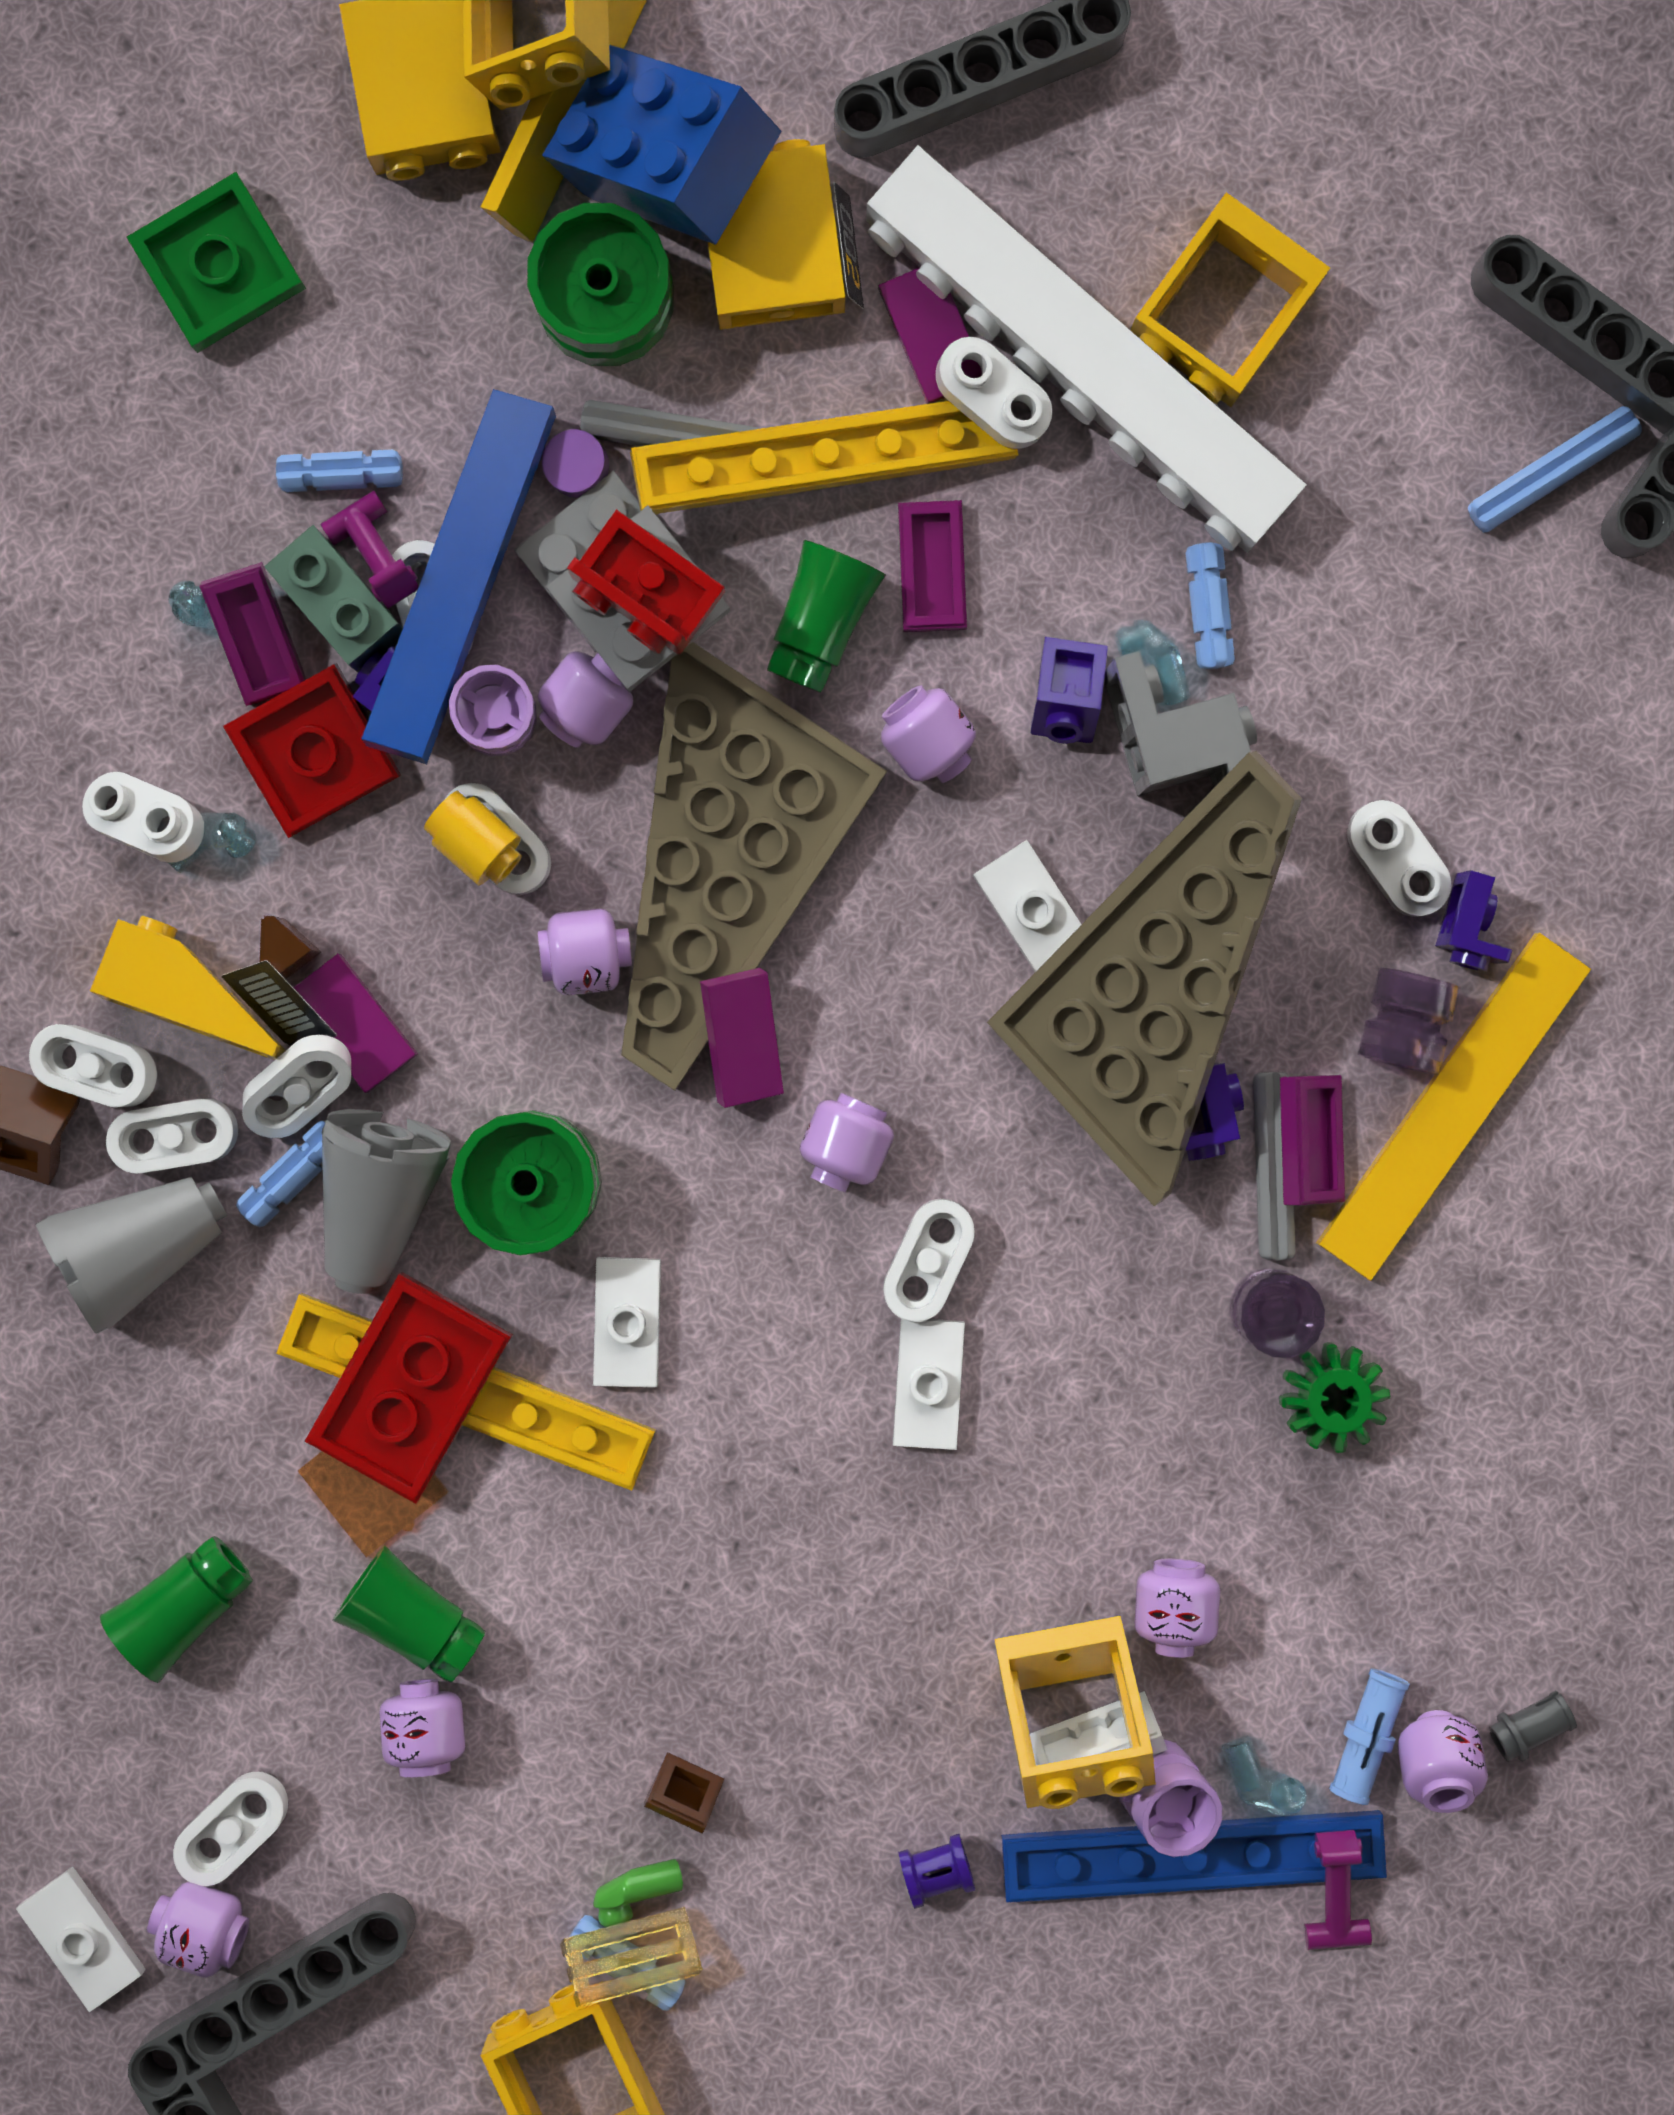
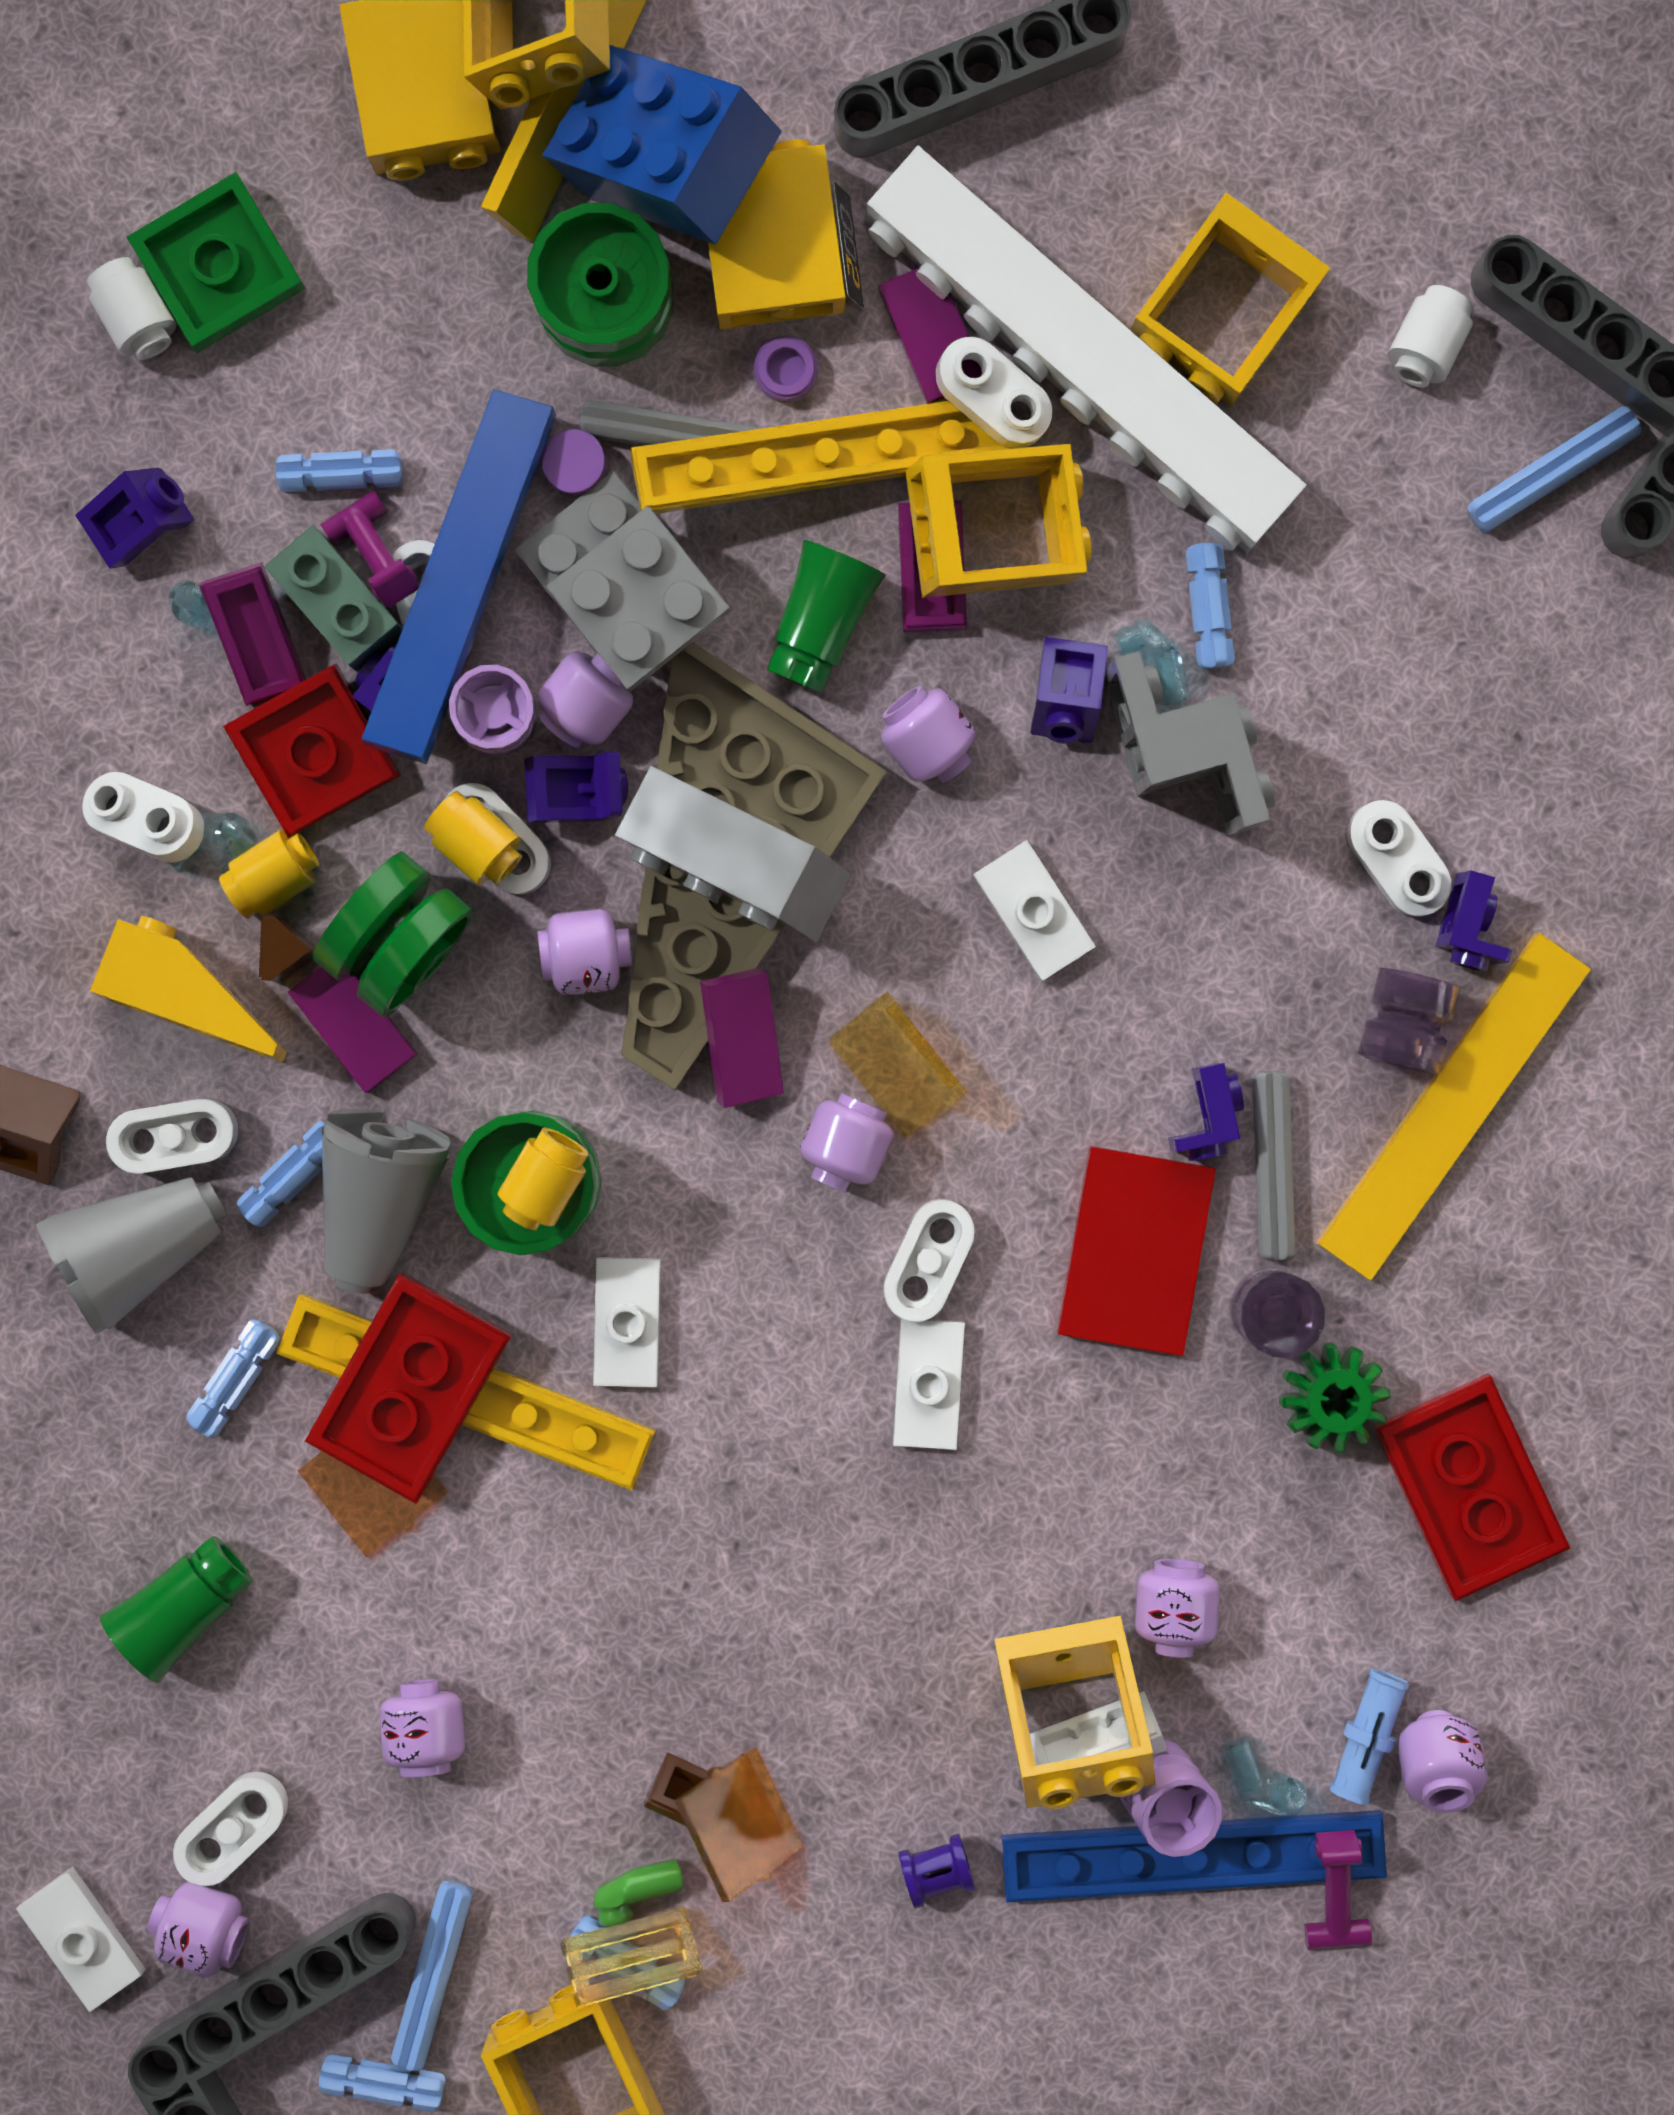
(96, 1068): white plate -> none
(131, 308): none -> white brick
(133, 514): none -> dark purple bracket
(233, 1378): none -> light blue axle
(269, 874): none -> yellow brick
(277, 1002): black sticker -> none
(301, 1082): white plate -> none
(381, 2083): none -> light blue axle
(392, 934): none -> green wheel
(409, 1617): green plant -> none
(431, 1975): none -> light blue axle
(543, 1179): none -> yellow brick
(575, 788): none -> dark purple bracket
(646, 584): red bracket -> none
(732, 855): none -> light grey wedge
(739, 1824): none -> clear orange piece
(785, 369): none -> medium lavender tile
(897, 1065): none -> clear yellow panel
(936, 524): none -> yellow window
(1136, 1250): none -> red tile
(1145, 987): dark tan wing -> none
(1312, 1139): magenta tile -> none
(1431, 336): none -> white brick
(1471, 1487): none -> red tile
(1532, 1726): dark grey pin -> none

